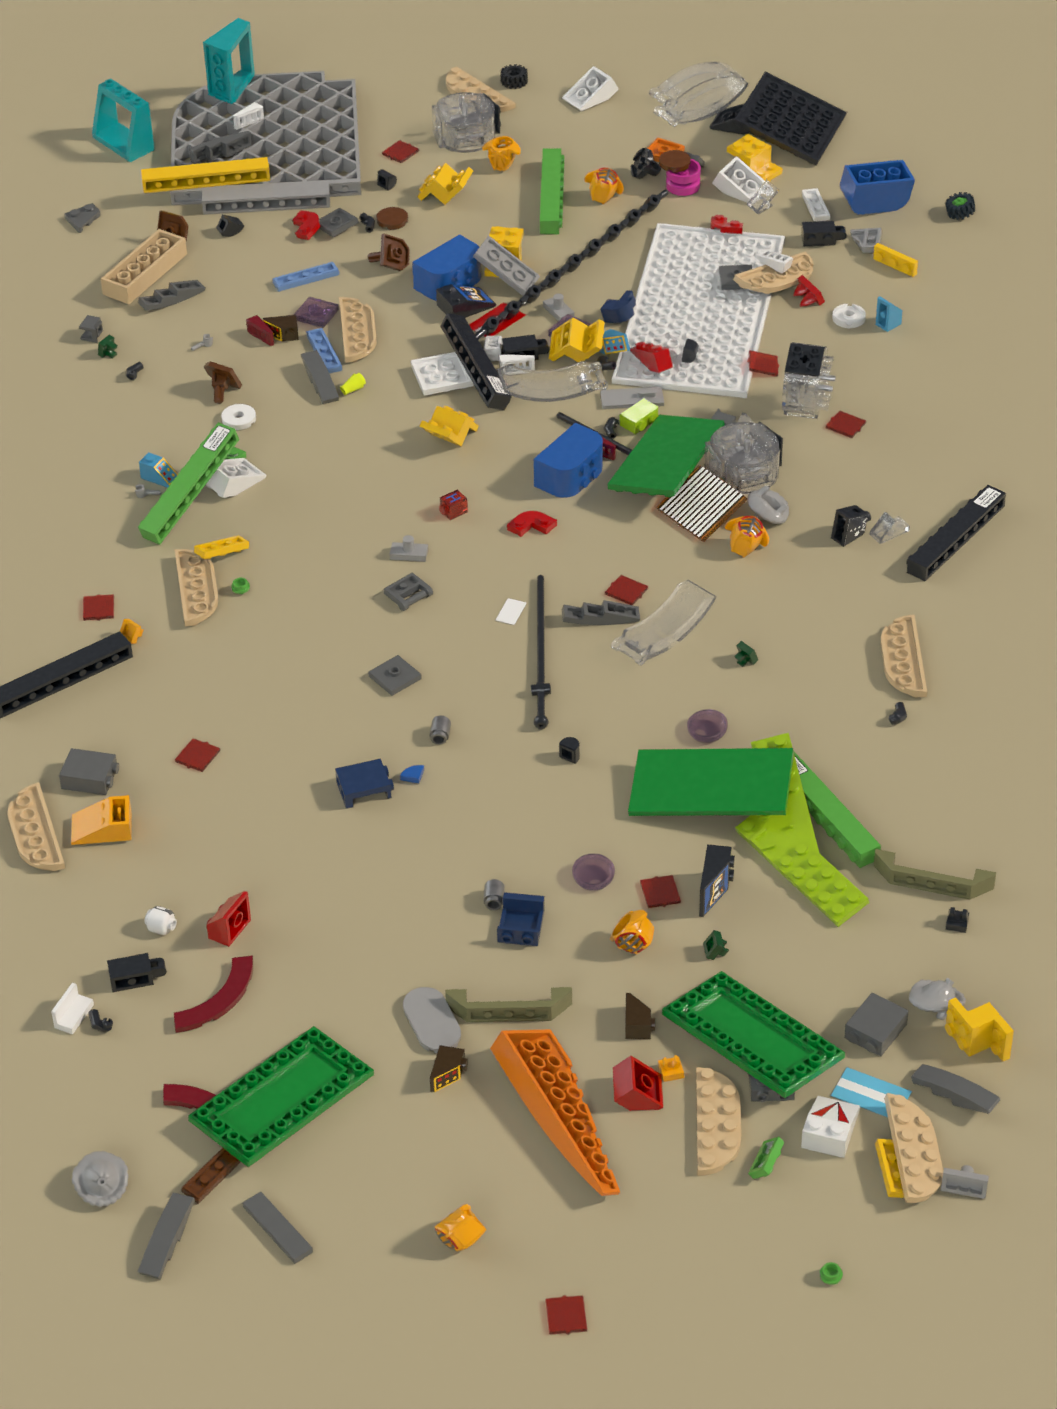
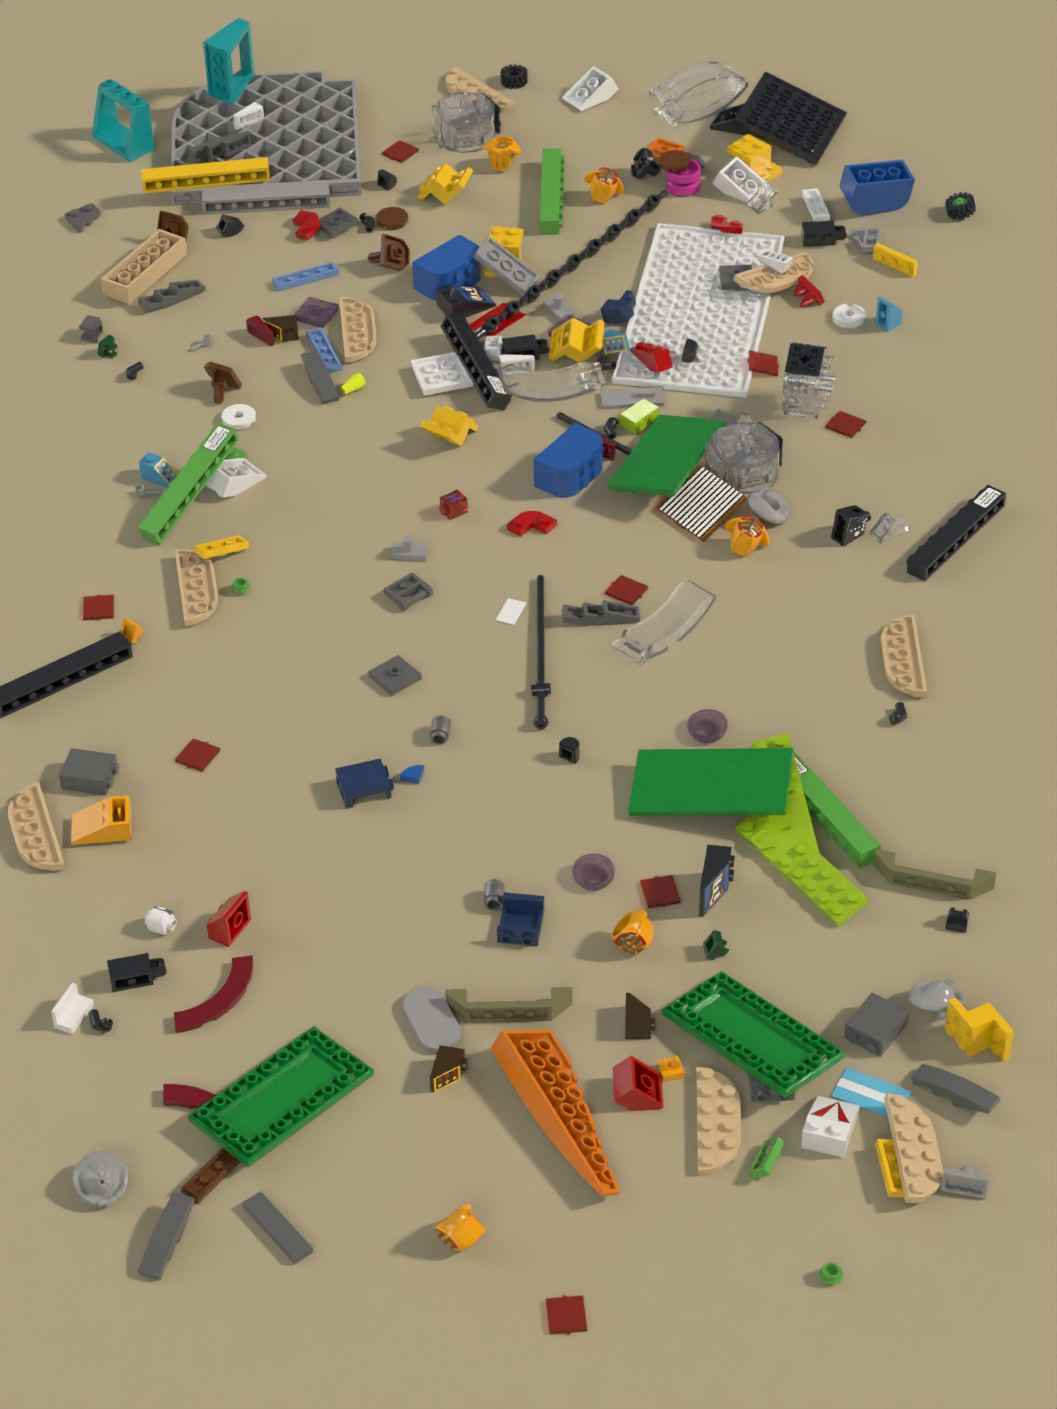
(745, 654): dark green tile -> none

